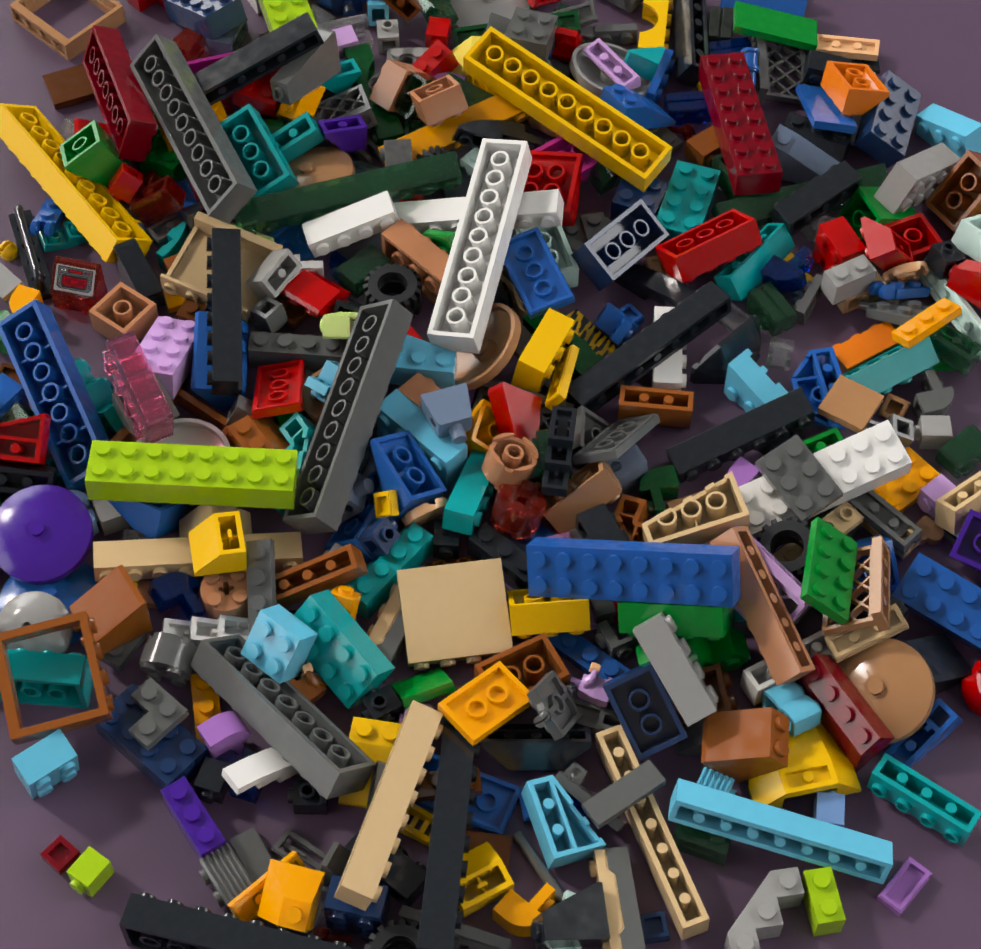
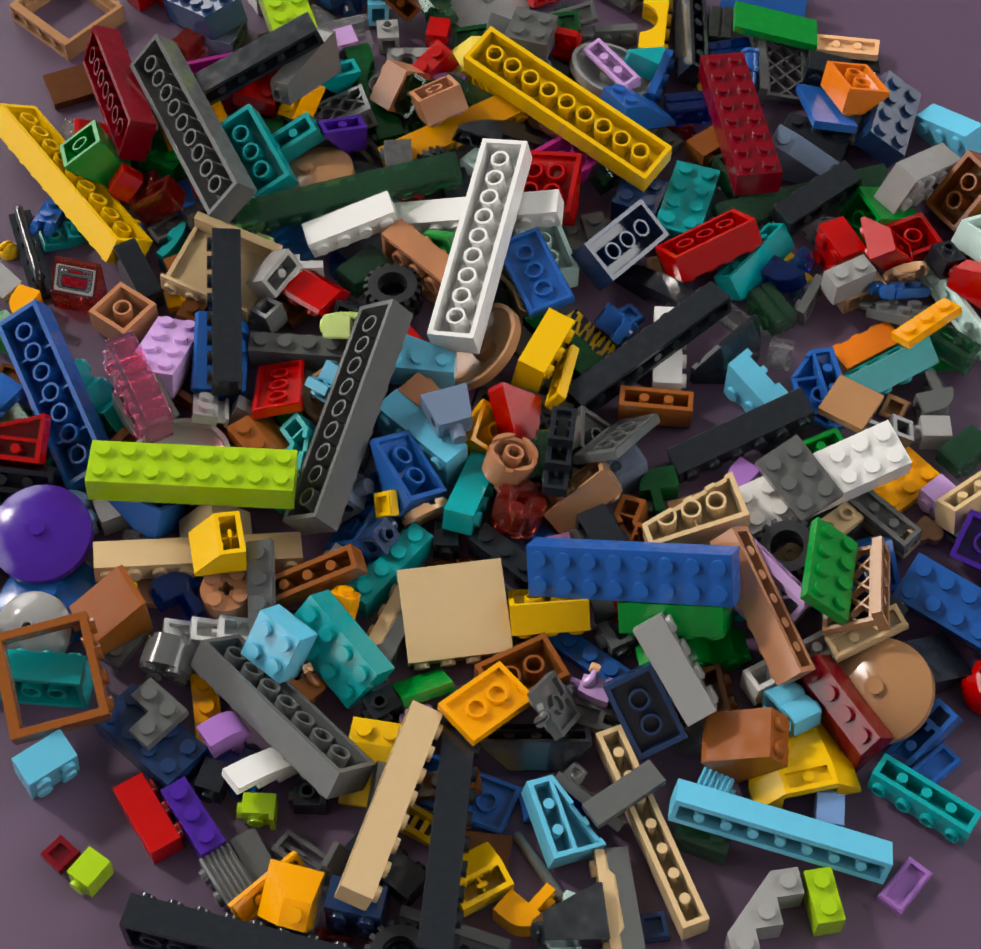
(149, 817): none -> red brick
(209, 410): none -> light grey plate
(258, 809): none -> lime brick
(938, 764): none -> blue tile

